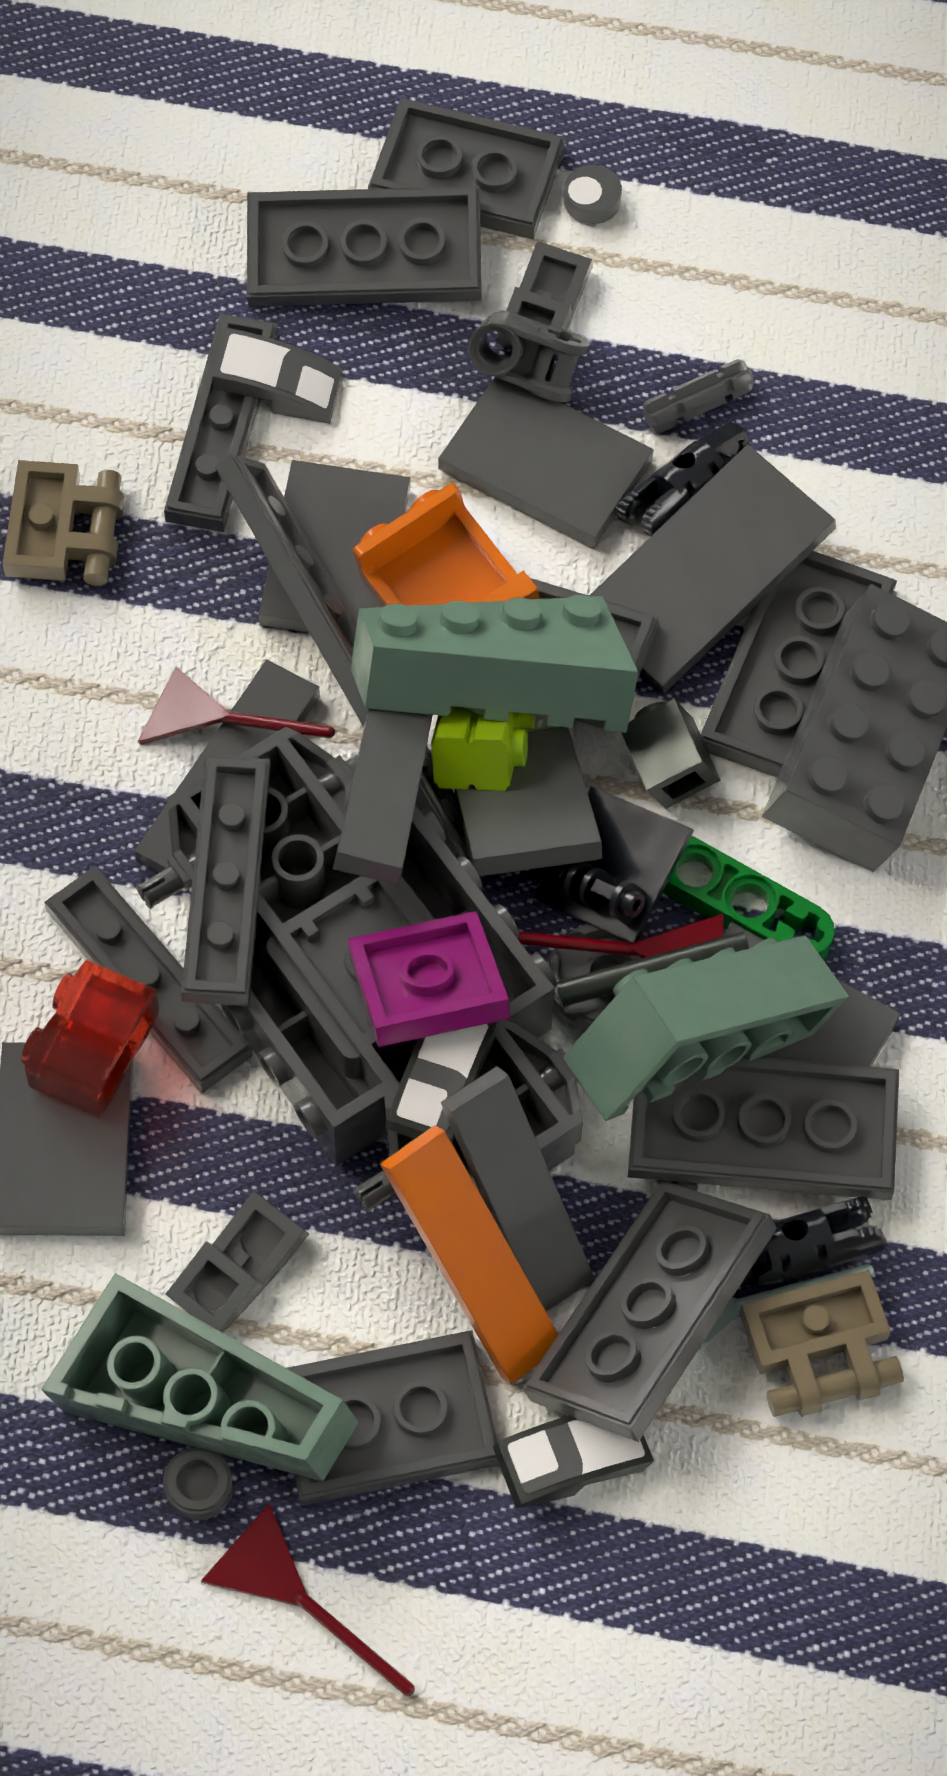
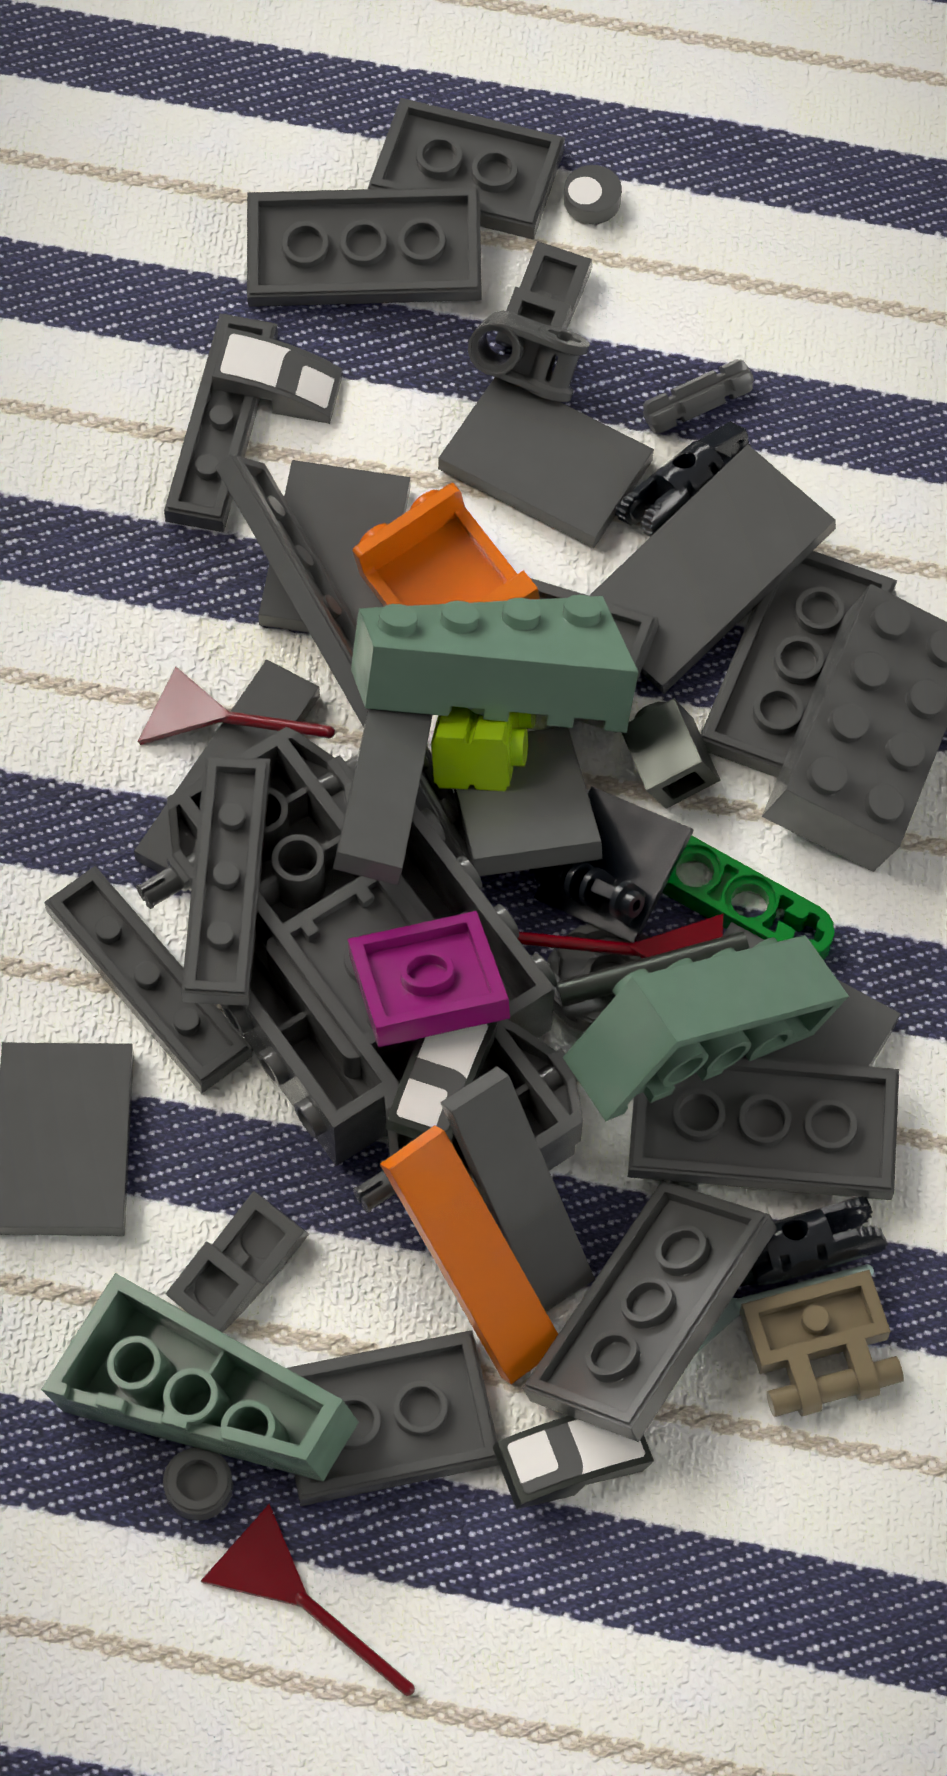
(42, 522): dark tan plate -> none
(90, 1037): clear red brick -> none

